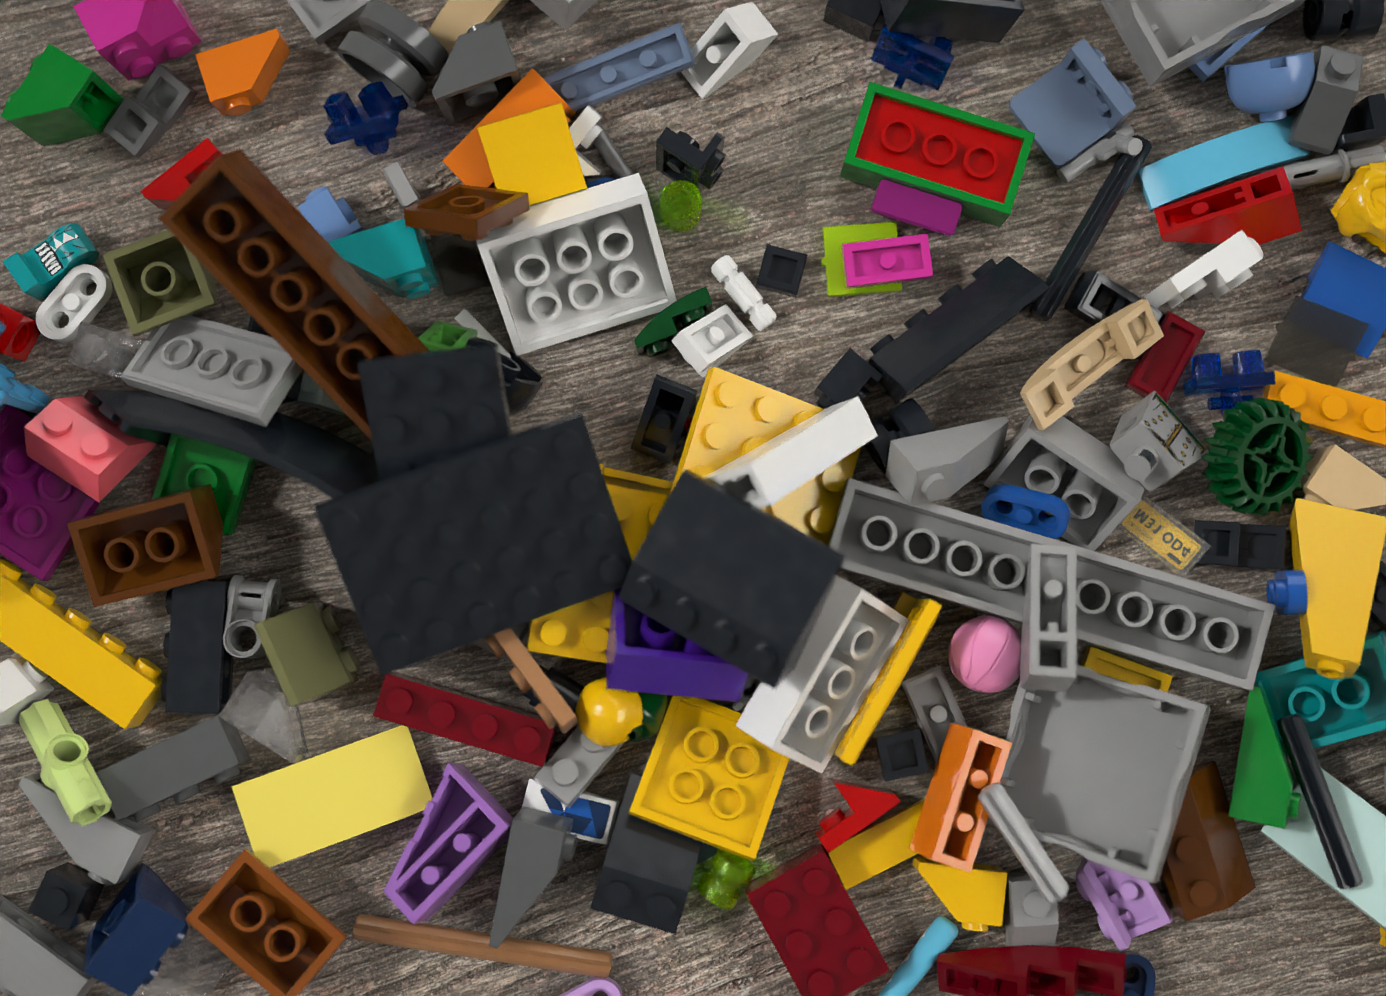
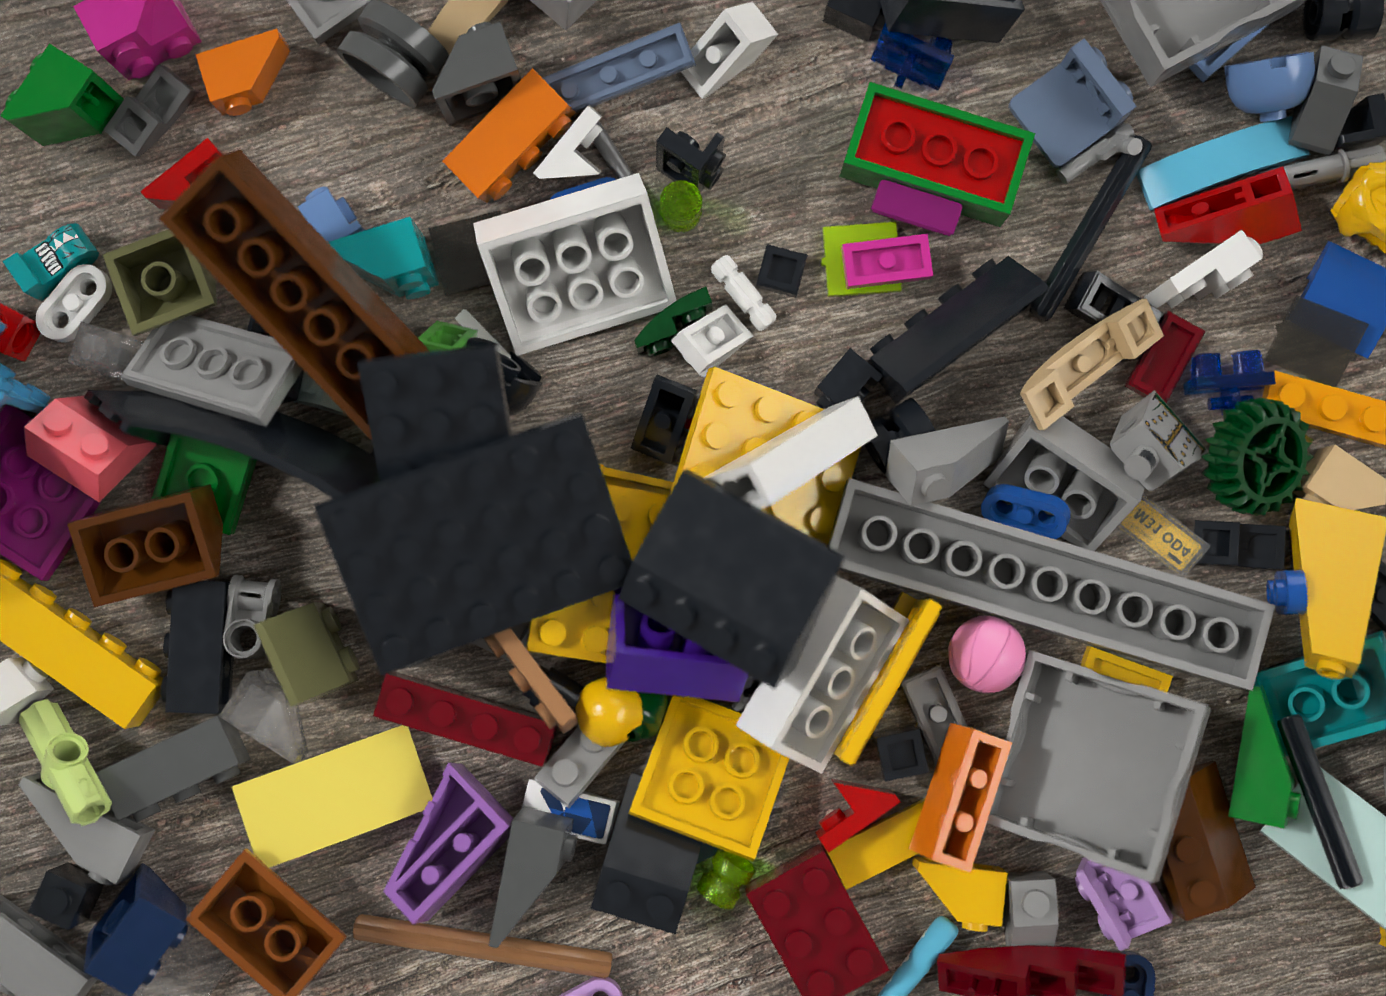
(367, 124): clear blue hips -> none
(401, 185): light grey tile -> none
(466, 211): reddish brown plate -> none
(533, 154): yellow tile -> none
(1023, 842): light grey axle -> none
(1049, 619): light grey slope -> none

